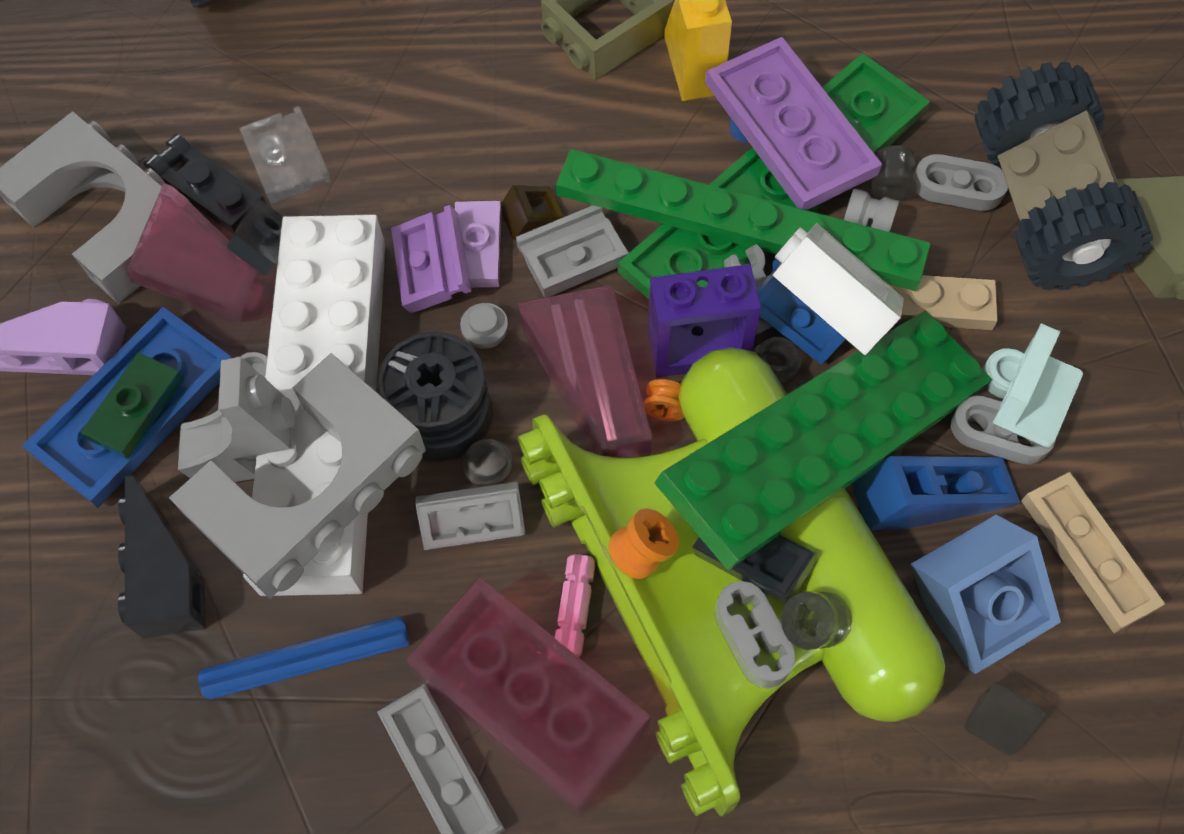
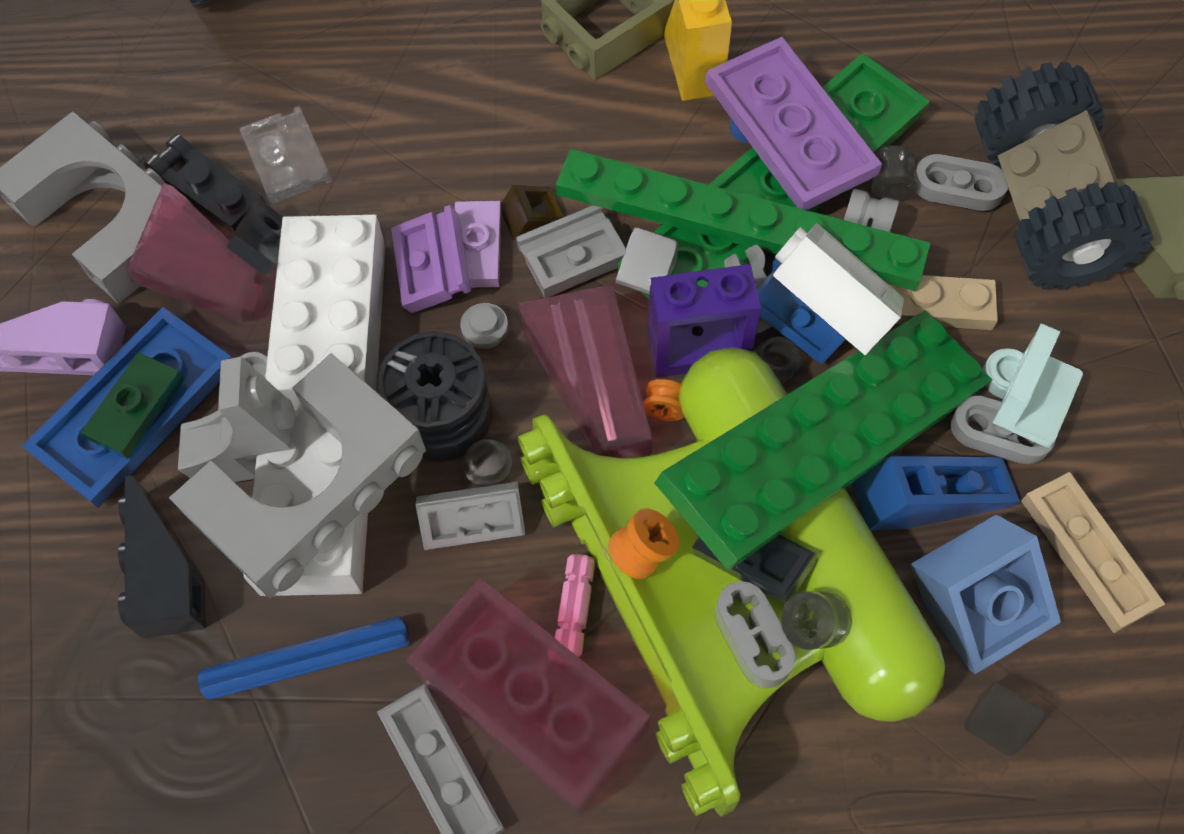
(646, 257): none -> light grey slope

